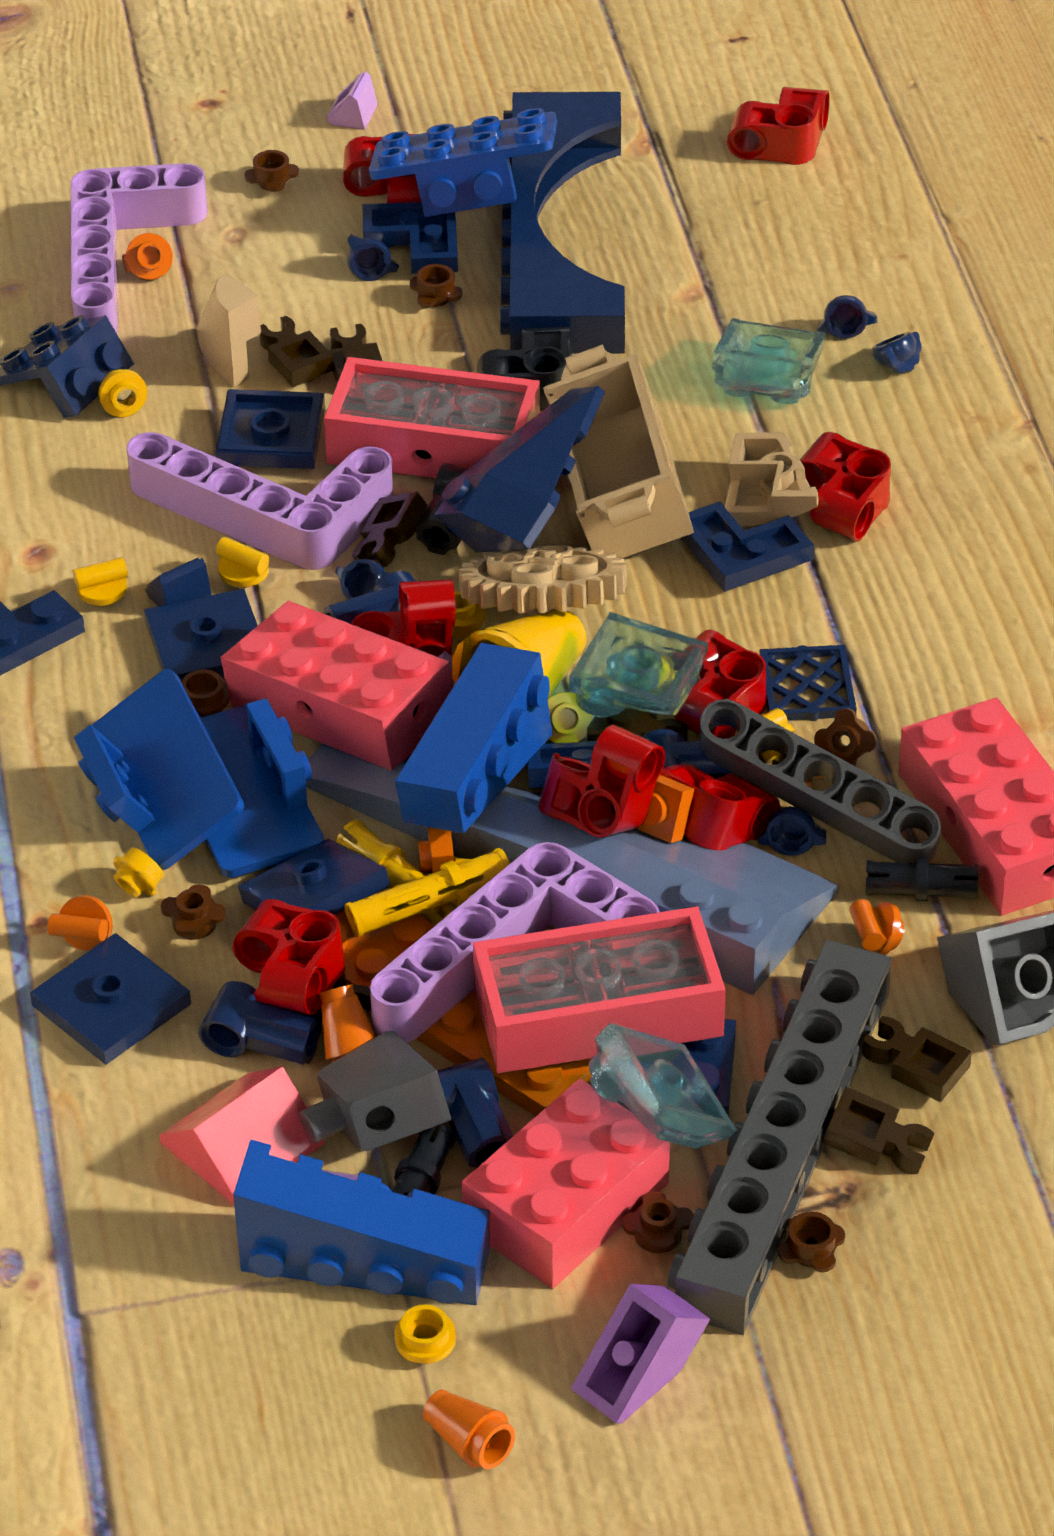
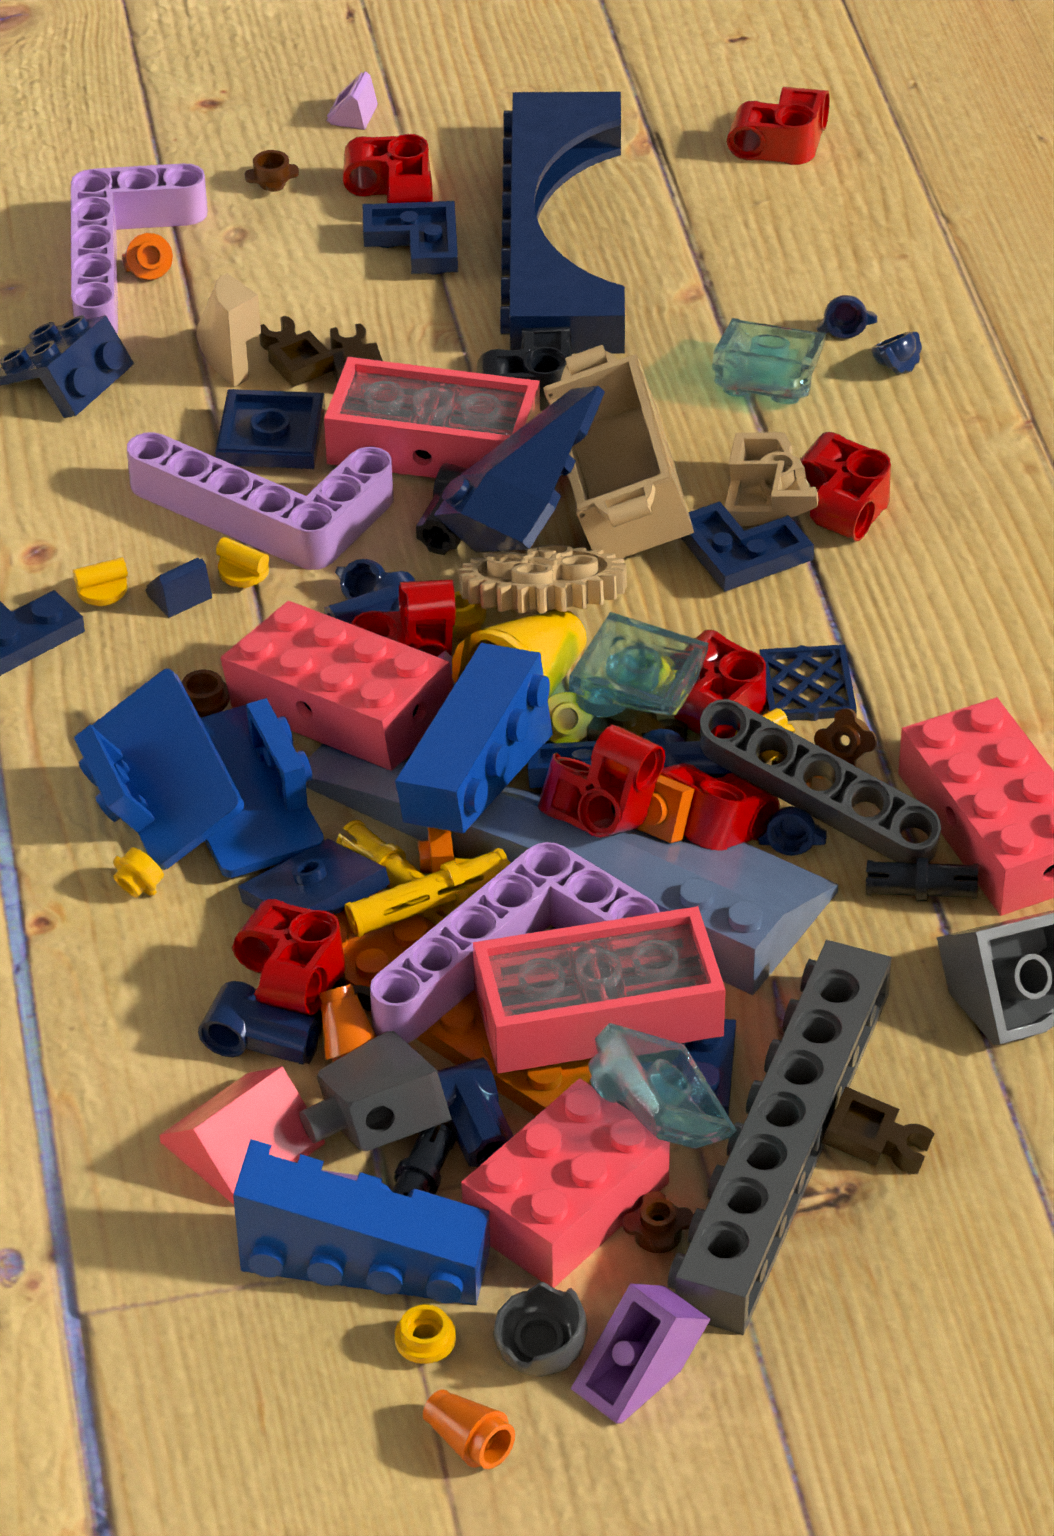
(82, 922): orange plate -> none
(110, 998): dark blue plate -> none
(116, 382): yellow plate -> none
(193, 912): reddish brown plate -> none
(199, 631): dark blue plate -> none
(369, 258): dark blue piece -> none
(389, 524): dark brown plate -> none
(435, 286): reddish brown plate -> none
(464, 164): blue bracket -> none
(541, 1330): none -> dark grey hair
(812, 1229): reddish brown plate -> none
(878, 926): orange plate -> none
(922, 1061): dark brown plate -> none

